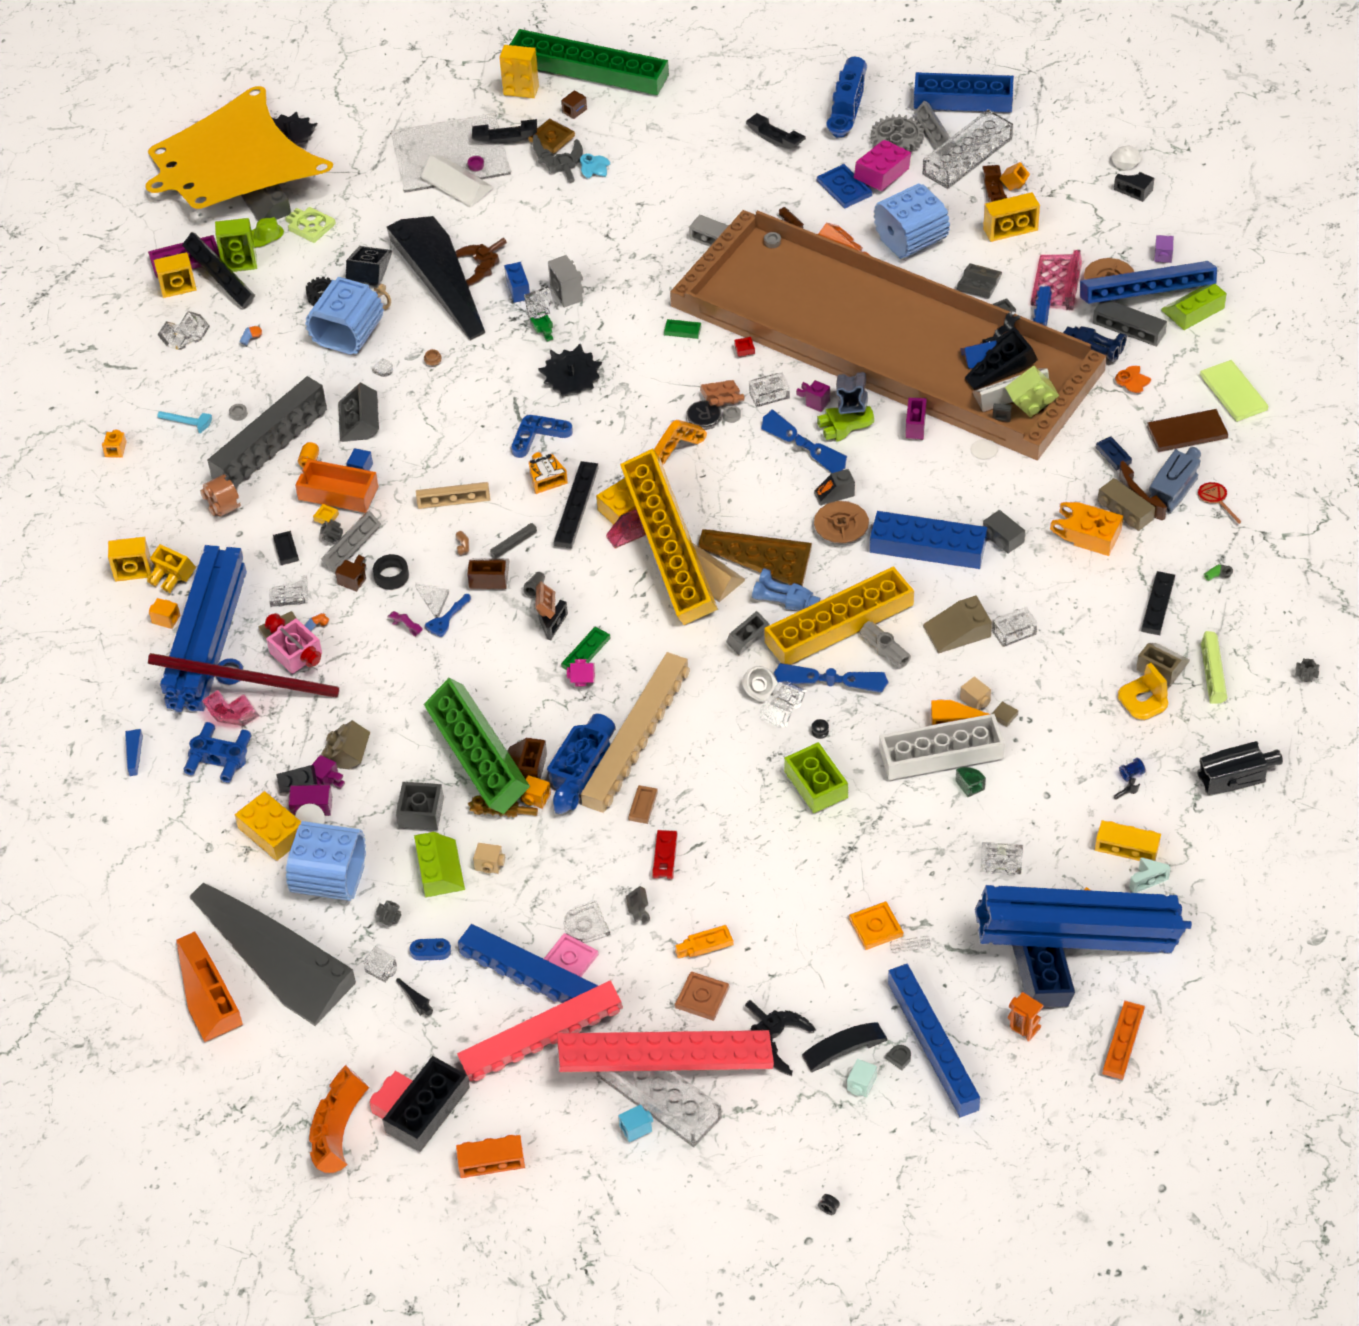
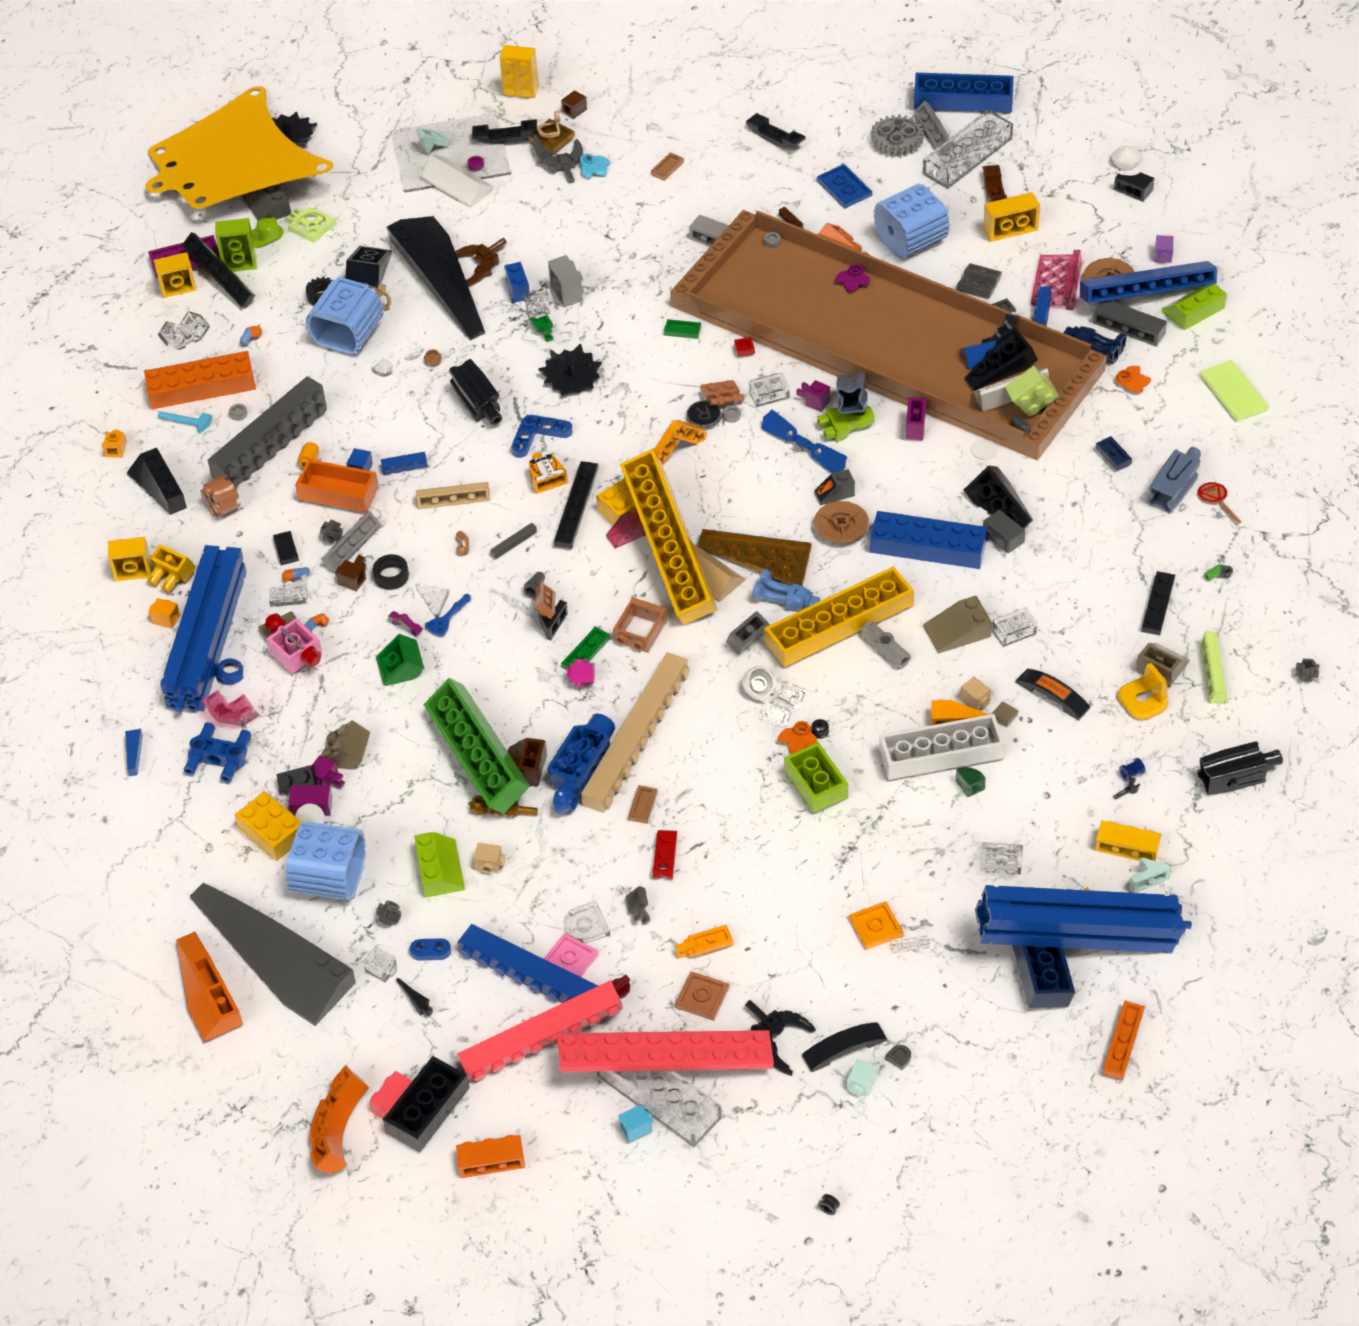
(156, 478): none -> black wedge
(199, 380): none -> orange brick
(243, 675): dark red axle -> none
(289, 574): none -> arm
(325, 513): yellow plate -> none
(358, 414): dark grey slope -> none
(400, 660): none -> green slope
(404, 463): none -> blue piece
(420, 805): dark grey brick -> none
(429, 138): none -> light aqua slope
(476, 392): none -> black piece
(488, 573): reddish brown slope -> none
(537, 793): light orange brick -> none
(555, 121): none -> tan piece
(595, 62): green brick -> none
(622, 985): none -> dark red plate
(638, 608): none -> nougat window
(667, 166): none -> medium nougat tile
(795, 739): none -> orange plate
(847, 97): blue brick -> none
(853, 278): none -> magenta plate
(864, 680): blue piece -> none
(882, 165): dark pink brick -> none
(934, 1040): blue brick -> none
(994, 492): none -> black wedge
(1002, 412): dark grey tile -> none
(1015, 176): light orange brick -> none
(1020, 423): none -> dark grey axle
(1024, 1015): orange window -> none
(1056, 690): none -> black slope
(1089, 527): light orange brick -> none
(1124, 501): dark tan brick -> none
(1126, 477): reddish brown slope -> none
(1187, 430): reddish brown tile -> none

